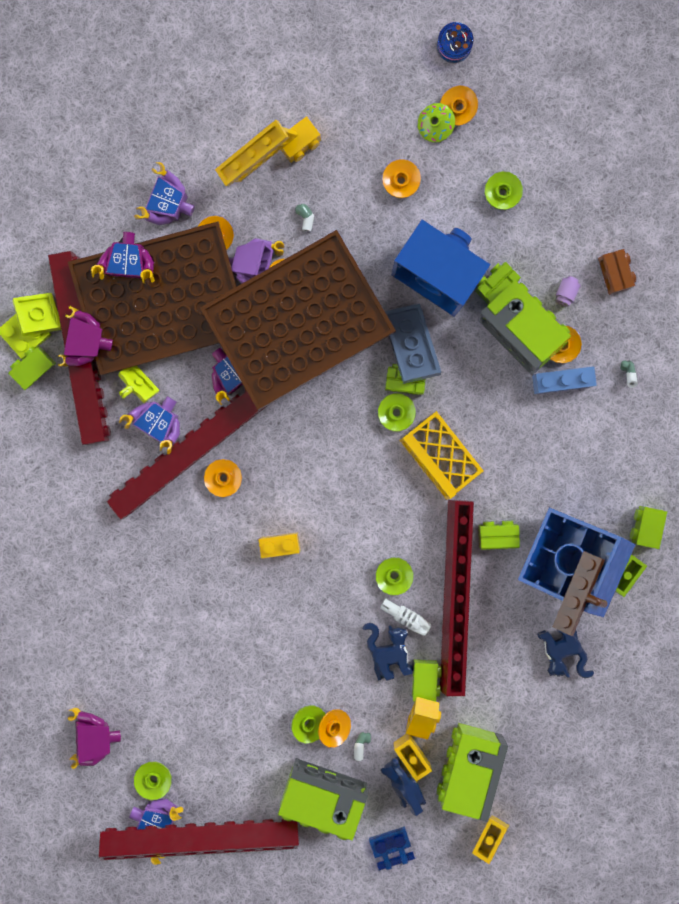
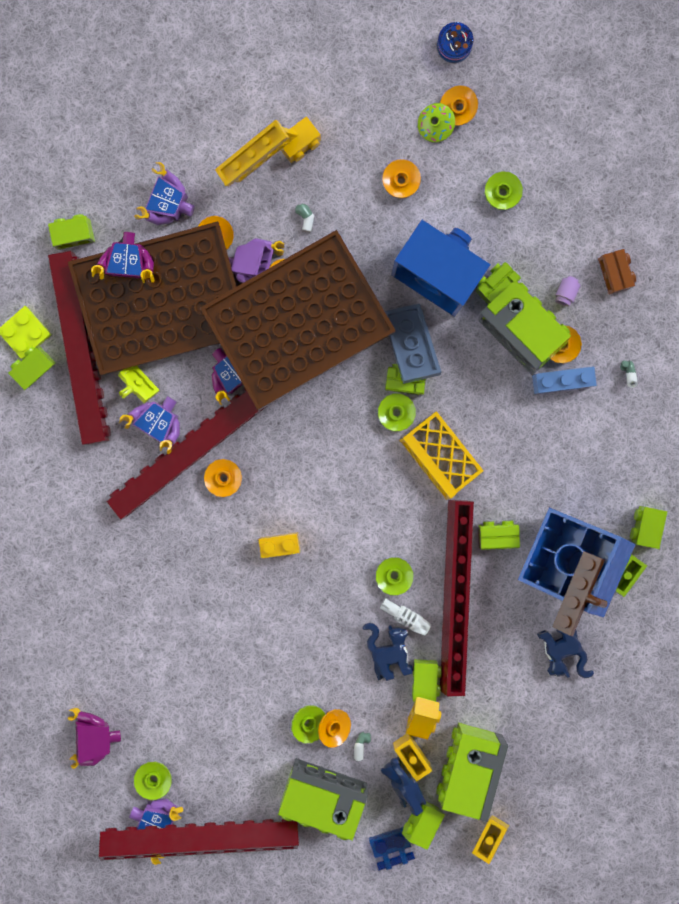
(37, 314): neon yellow plate -> none
(71, 232): none -> lime brick
(83, 339): magenta torso -> none
(422, 828): none -> lime brick

